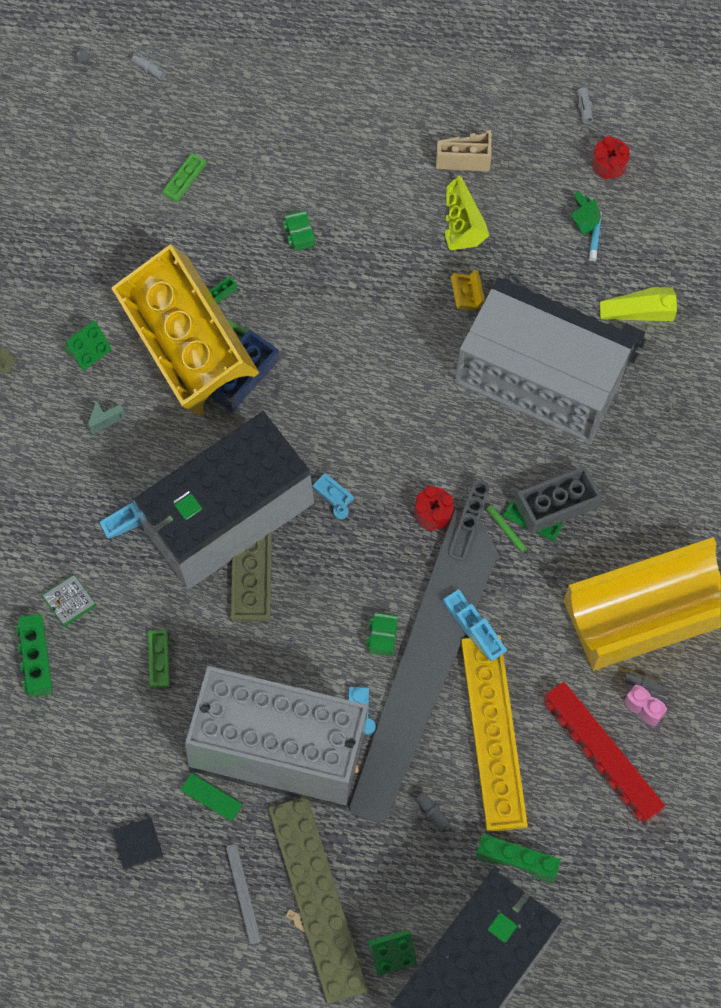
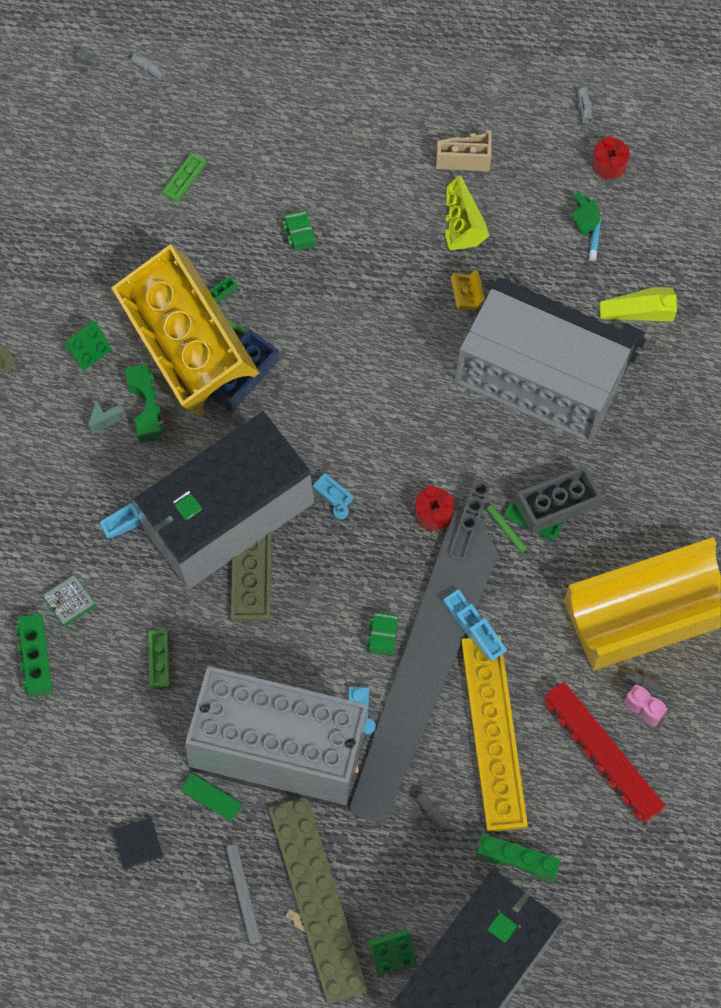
(139, 383): none -> green arch

